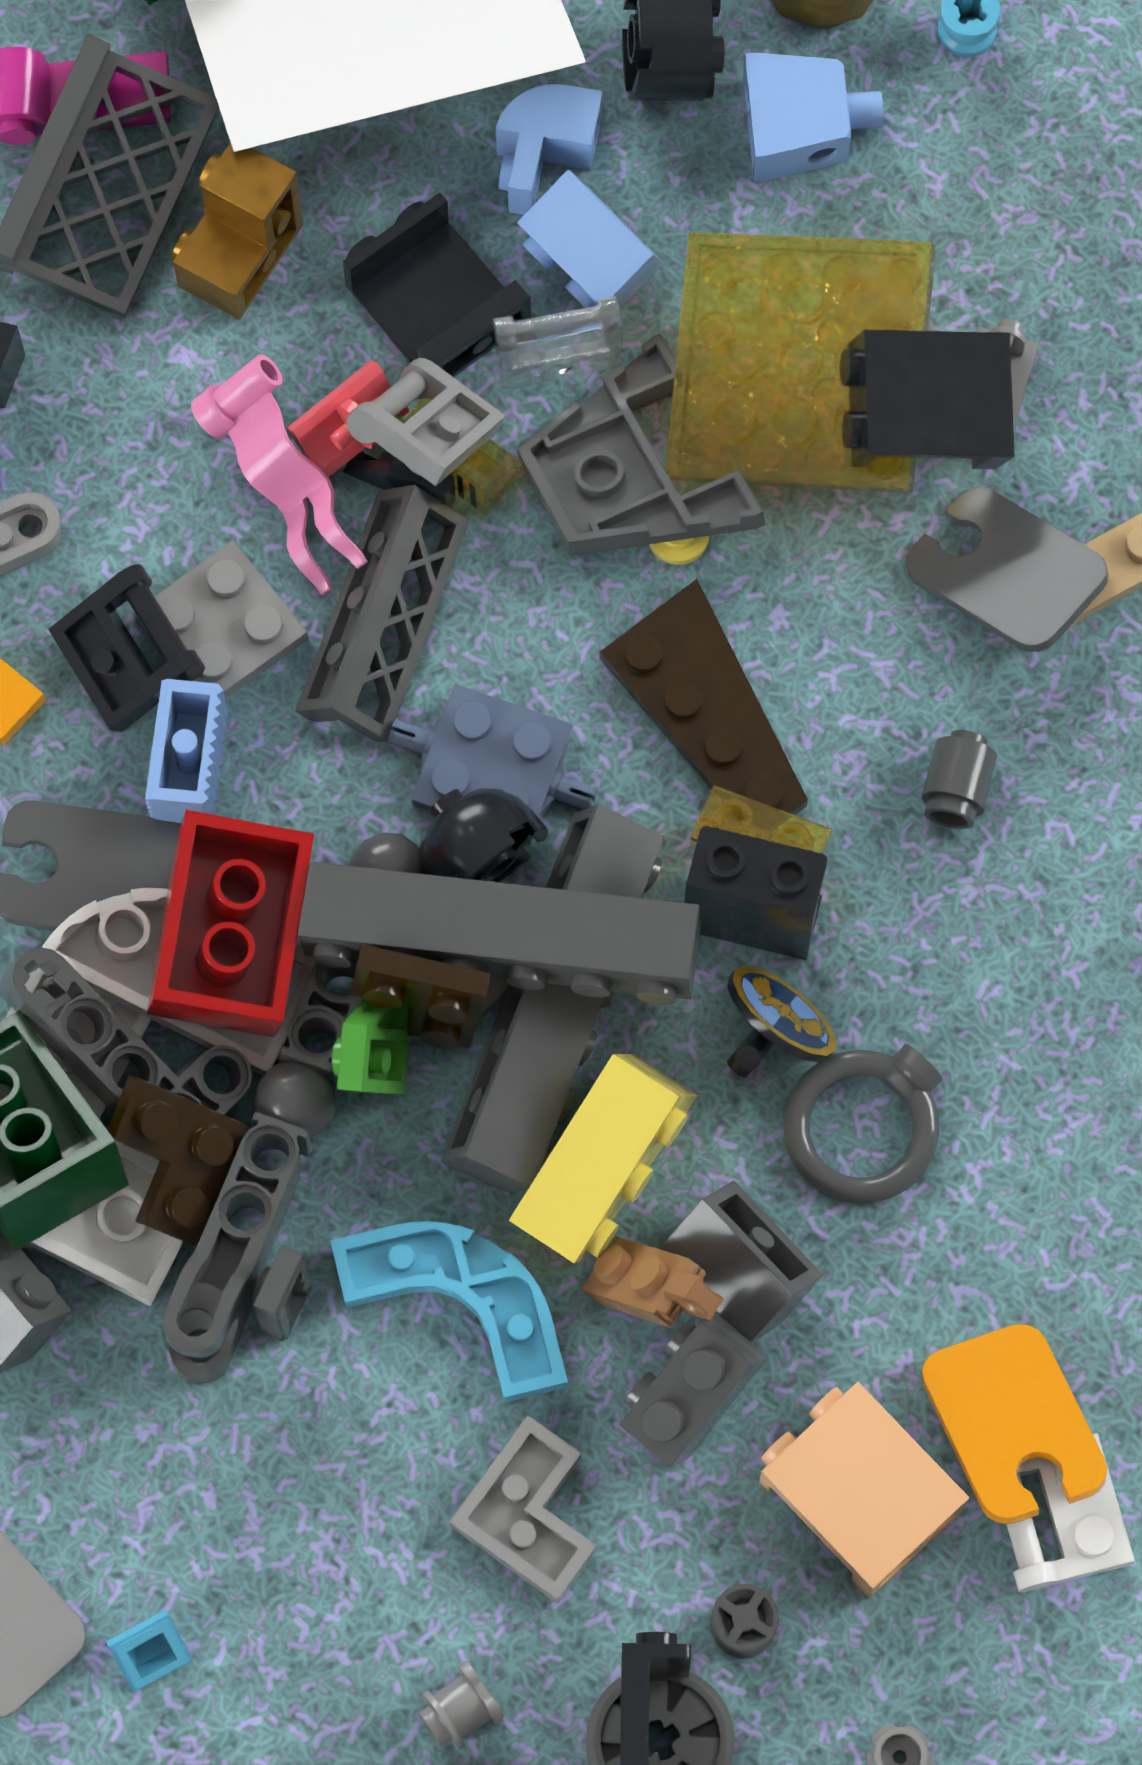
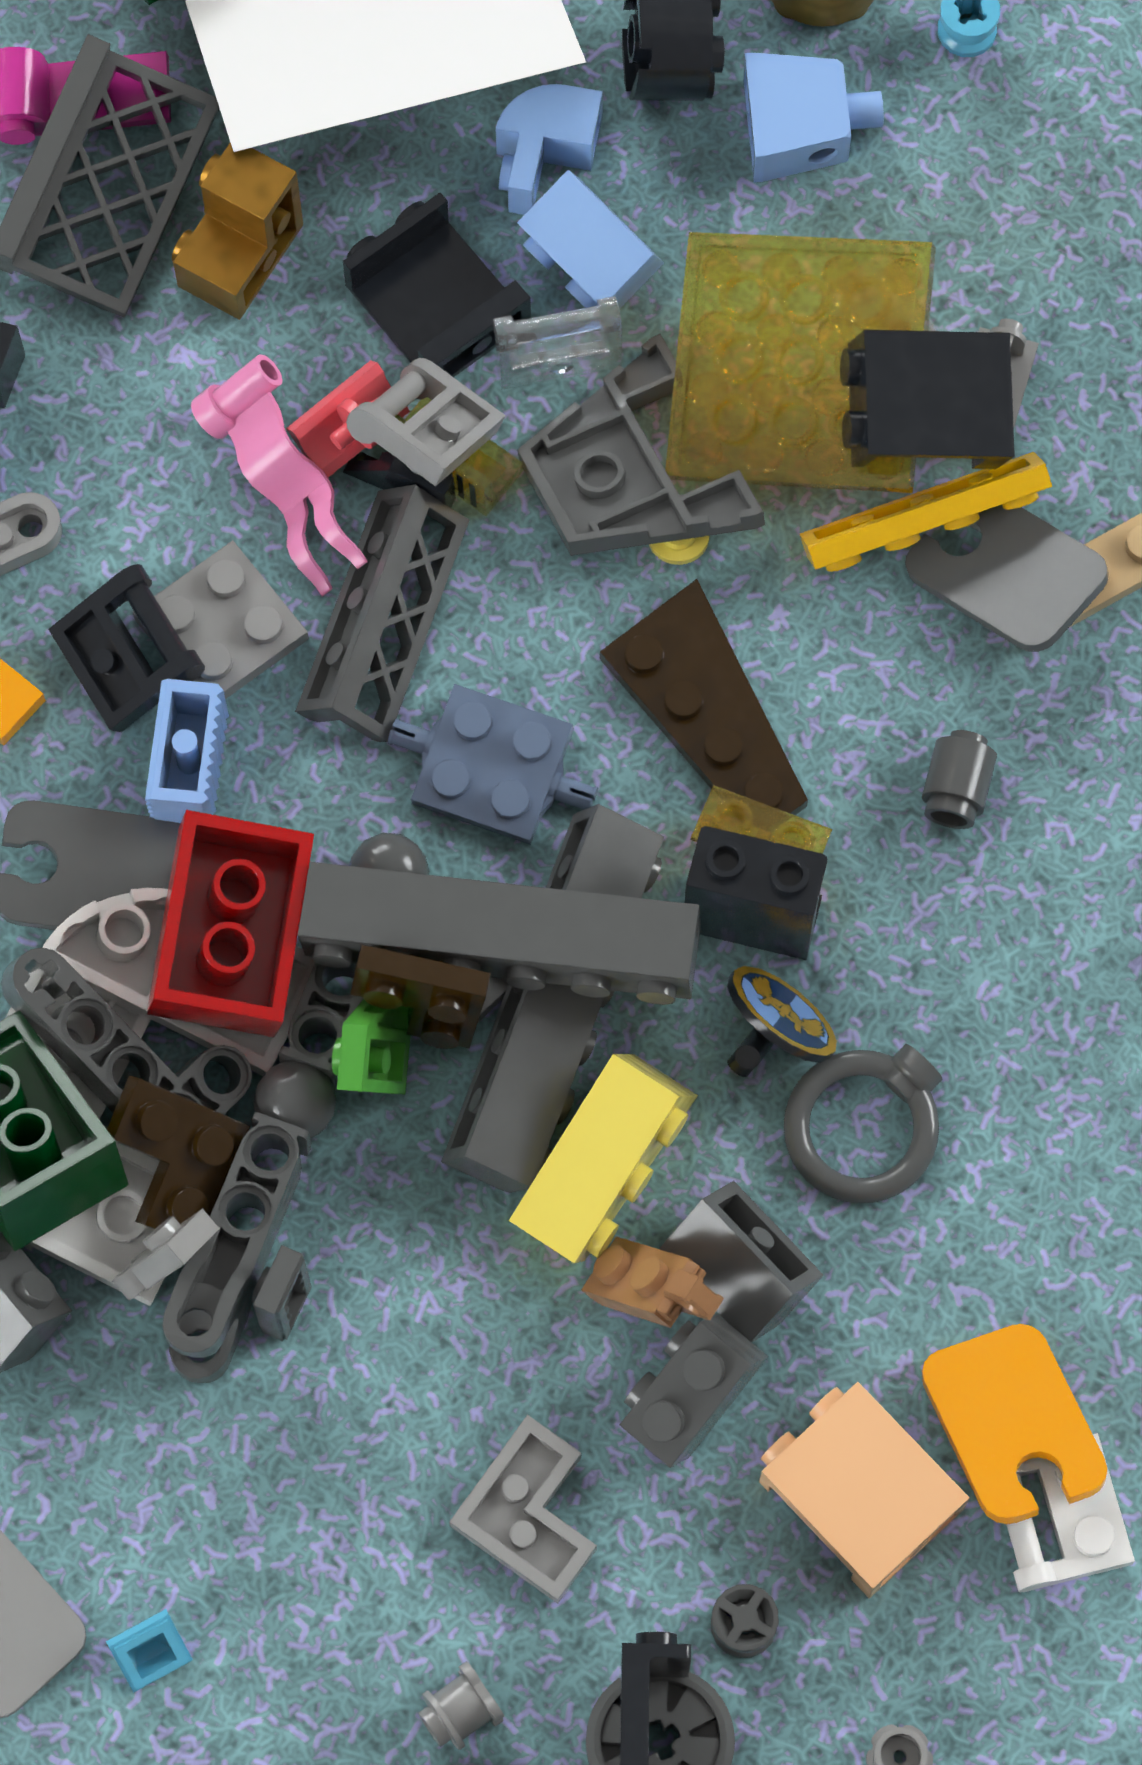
(167, 1251): none -> light grey plate
(471, 1270): medium azure plate -> none
(479, 835): black cylinder -> none
(948, 504): none -> yellow plate

